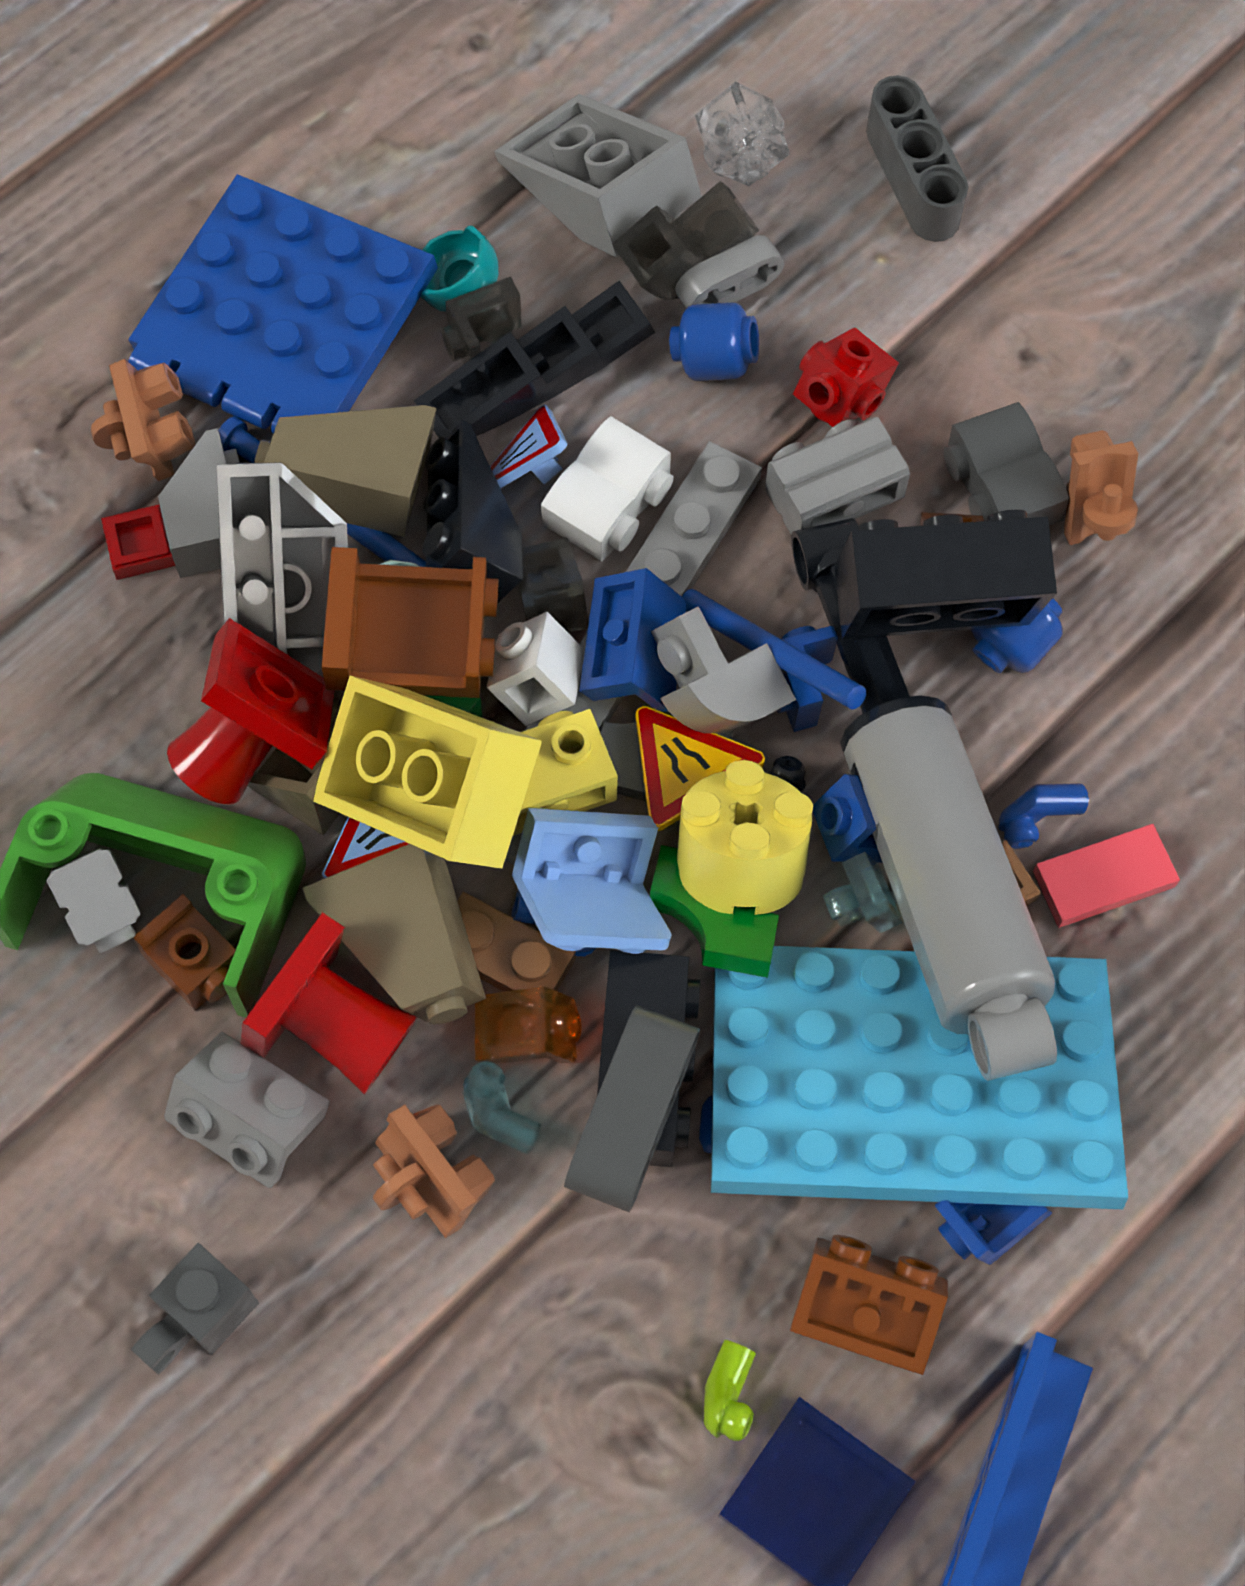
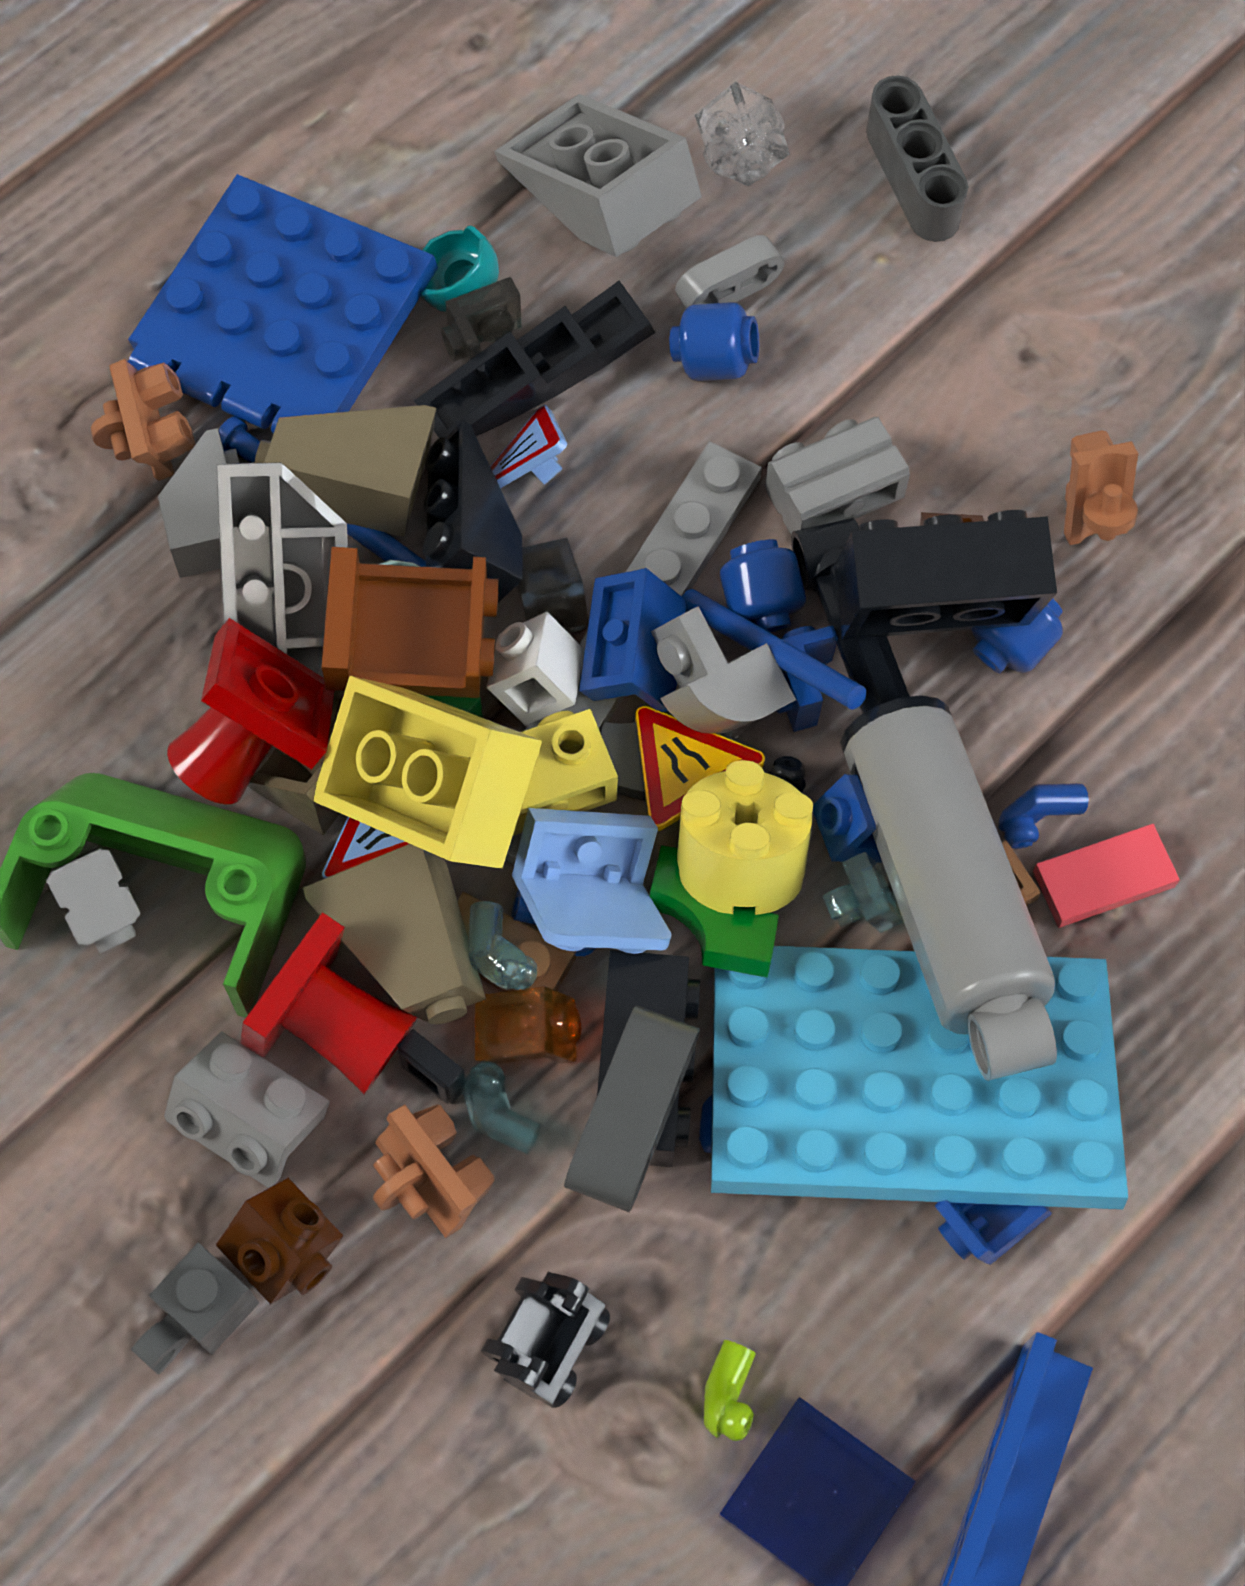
(137, 542): red tile -> none
(171, 937): dark orange brick -> none
(280, 1241): none -> reddish brown brick
(431, 1067): none -> black tile
(493, 954): none -> clear light blue arm
(547, 1337): none -> black piece
(607, 489): white brick -> none
(664, 248): clear smoke brick -> none
(763, 584): none -> blue head
(844, 377): red brick -> none
(871, 1303): dark orange bracket -> none
(1005, 465): dark grey brick -> none

